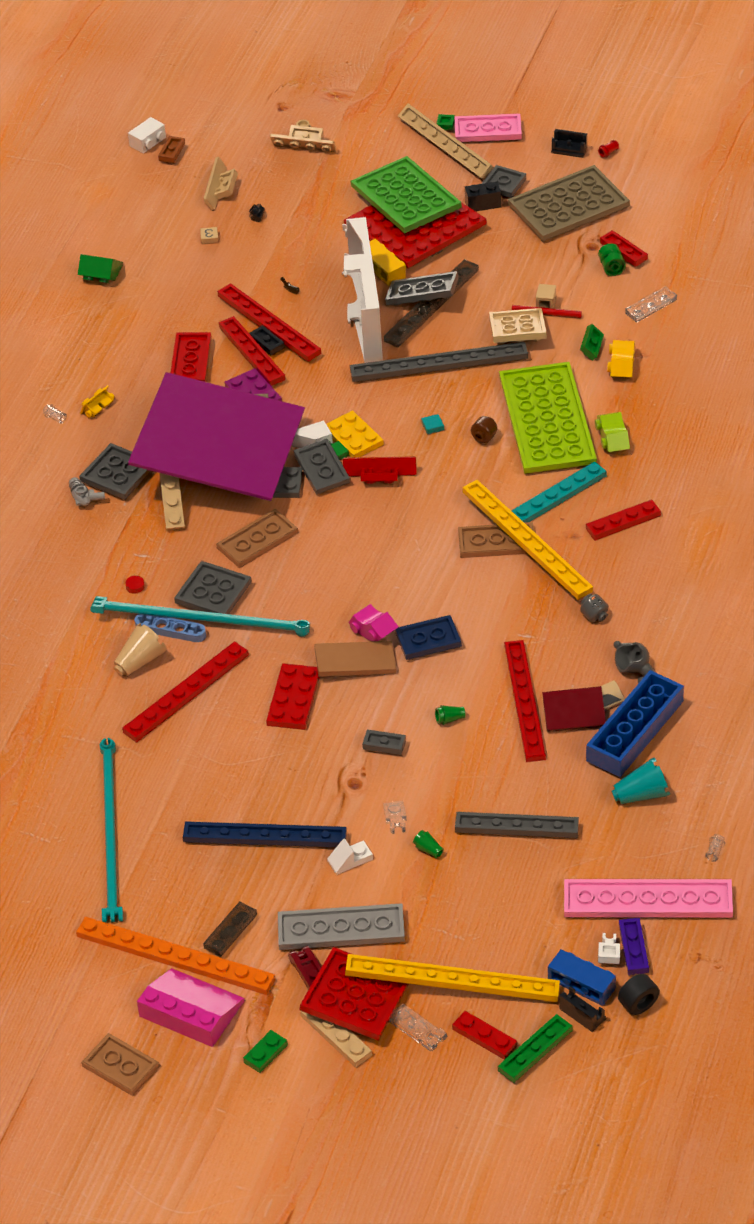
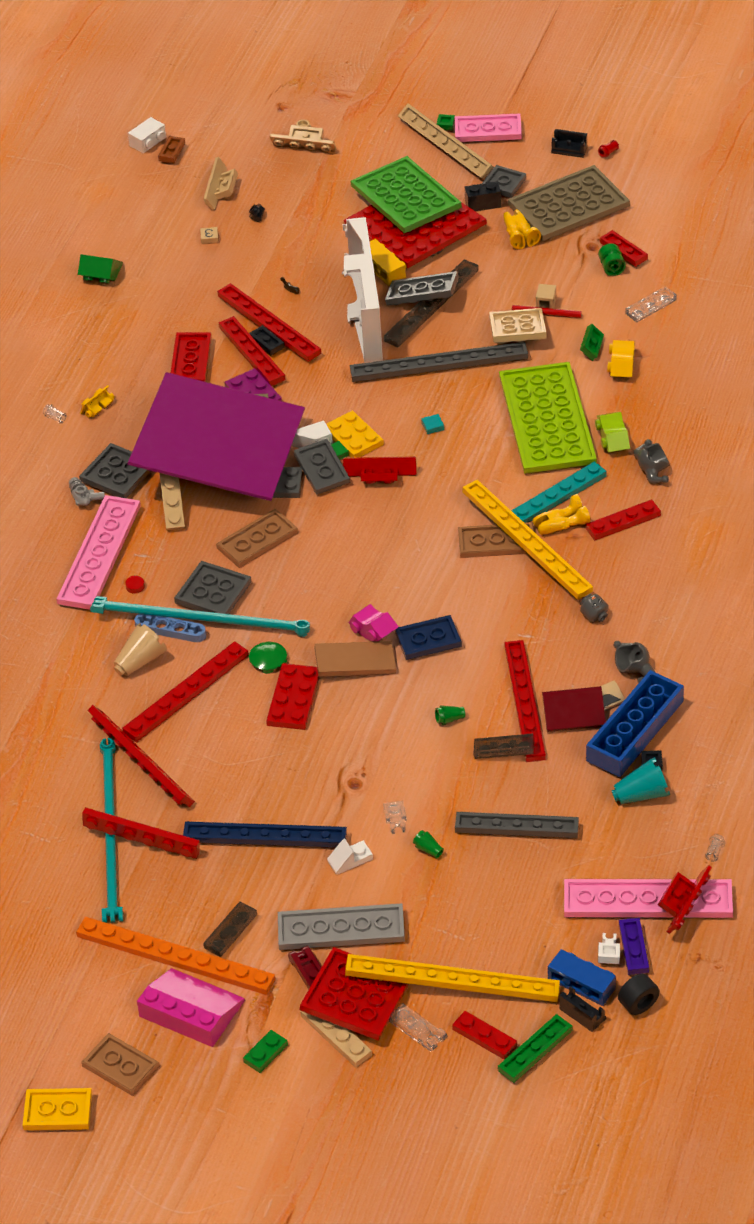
(57, 1109): none -> yellow plate
(98, 552): none -> bright pink plate
(141, 833): none -> red plate
(144, 760): none -> red plate
(268, 656): none -> green dish
(384, 742): dark grey plate -> none
(484, 429): reddish brown head -> none
(503, 746): none -> clear smoke plate
(520, 230): none -> yellow piece
(562, 518): none -> yellow piece
(647, 755): none -> black plate
(652, 460): none -> dark grey piece
(679, 896): none -> red bracket

